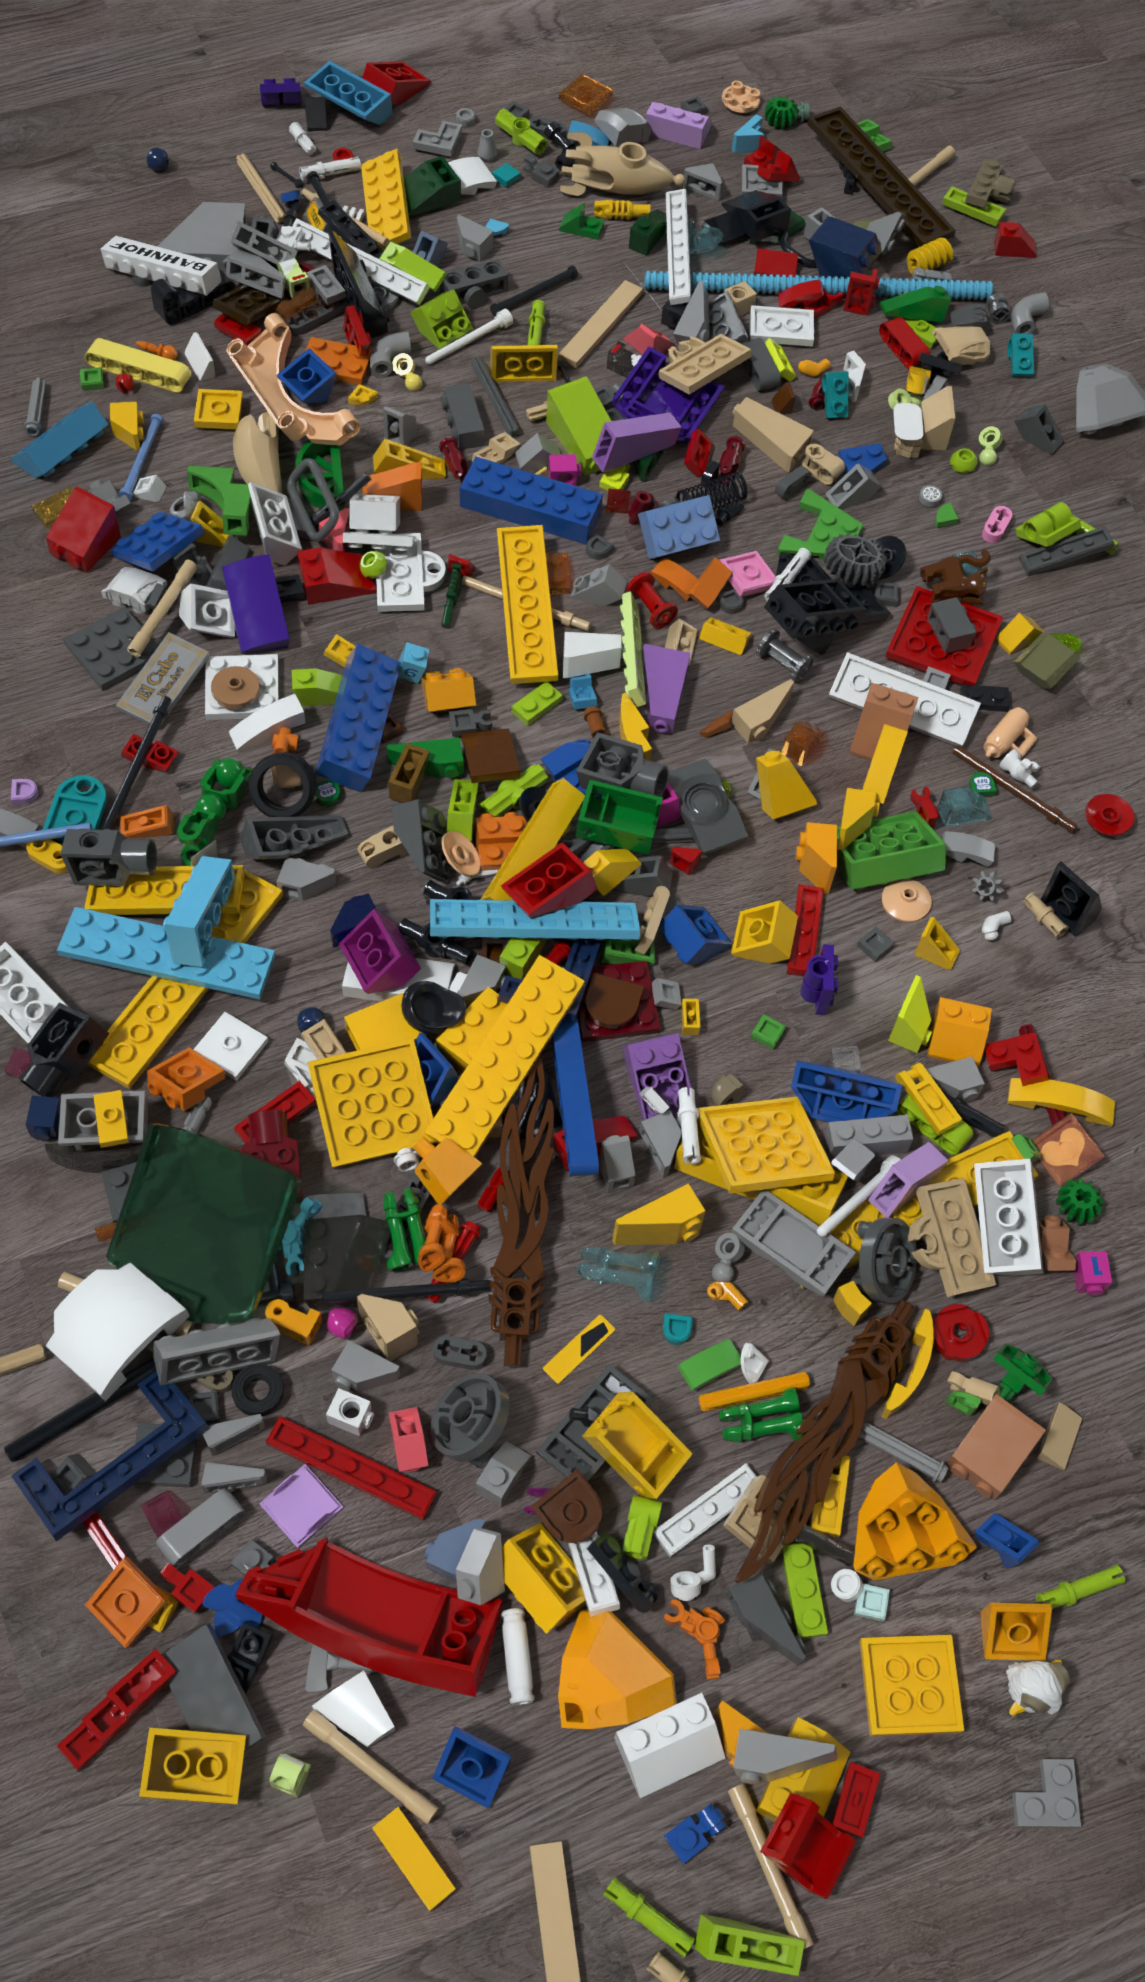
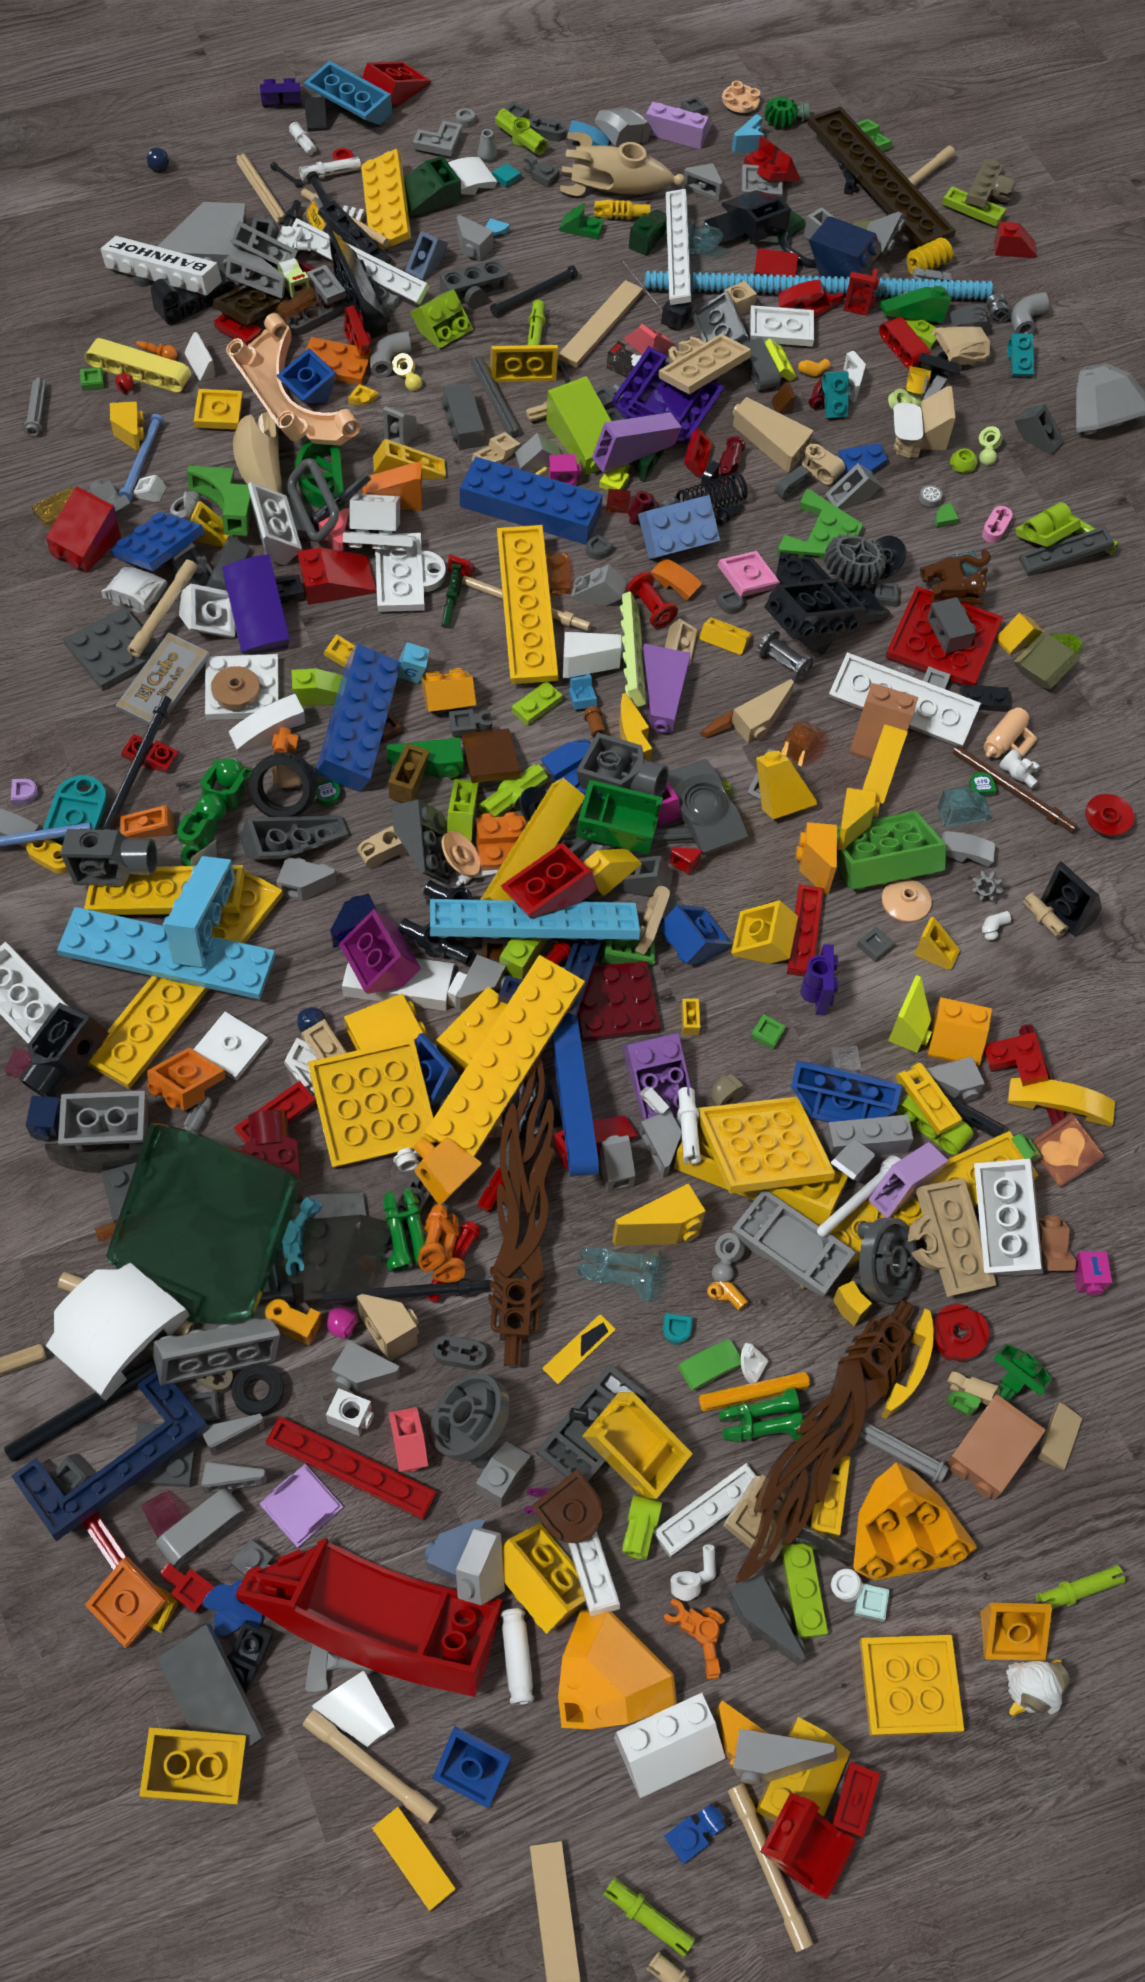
(61, 440): dark azure slope -> none
(111, 1118): yellow plate -> none
(116, 1710): red slope -> none
(156, 596): dark grey tile -> none
(289, 1775): yellowish green leg -> none
(291, 196): blue tile -> none
(373, 564): lime plate -> none
(413, 264): lime slope -> none
(431, 1007): black piece -> none
(454, 458): dark red piece -> none
(502, 319): white piece -> none
(552, 131): black bar -> none
(585, 94): clear orange plate -> none
(612, 1001): reddish brown tile -> none
(624, 1572): black plate -> none
(666, 993): light grey tile -> none
(695, 317): light grey slope -> none
(710, 583): orange slope -> none
(748, 1945): lime slope -> none
(798, 562): white pin -> none
(925, 806): red plate -> none
(1006, 1540): blue slope -> none
(1056, 1804): light grey plate -> none
(1079, 1201): green gear -> none

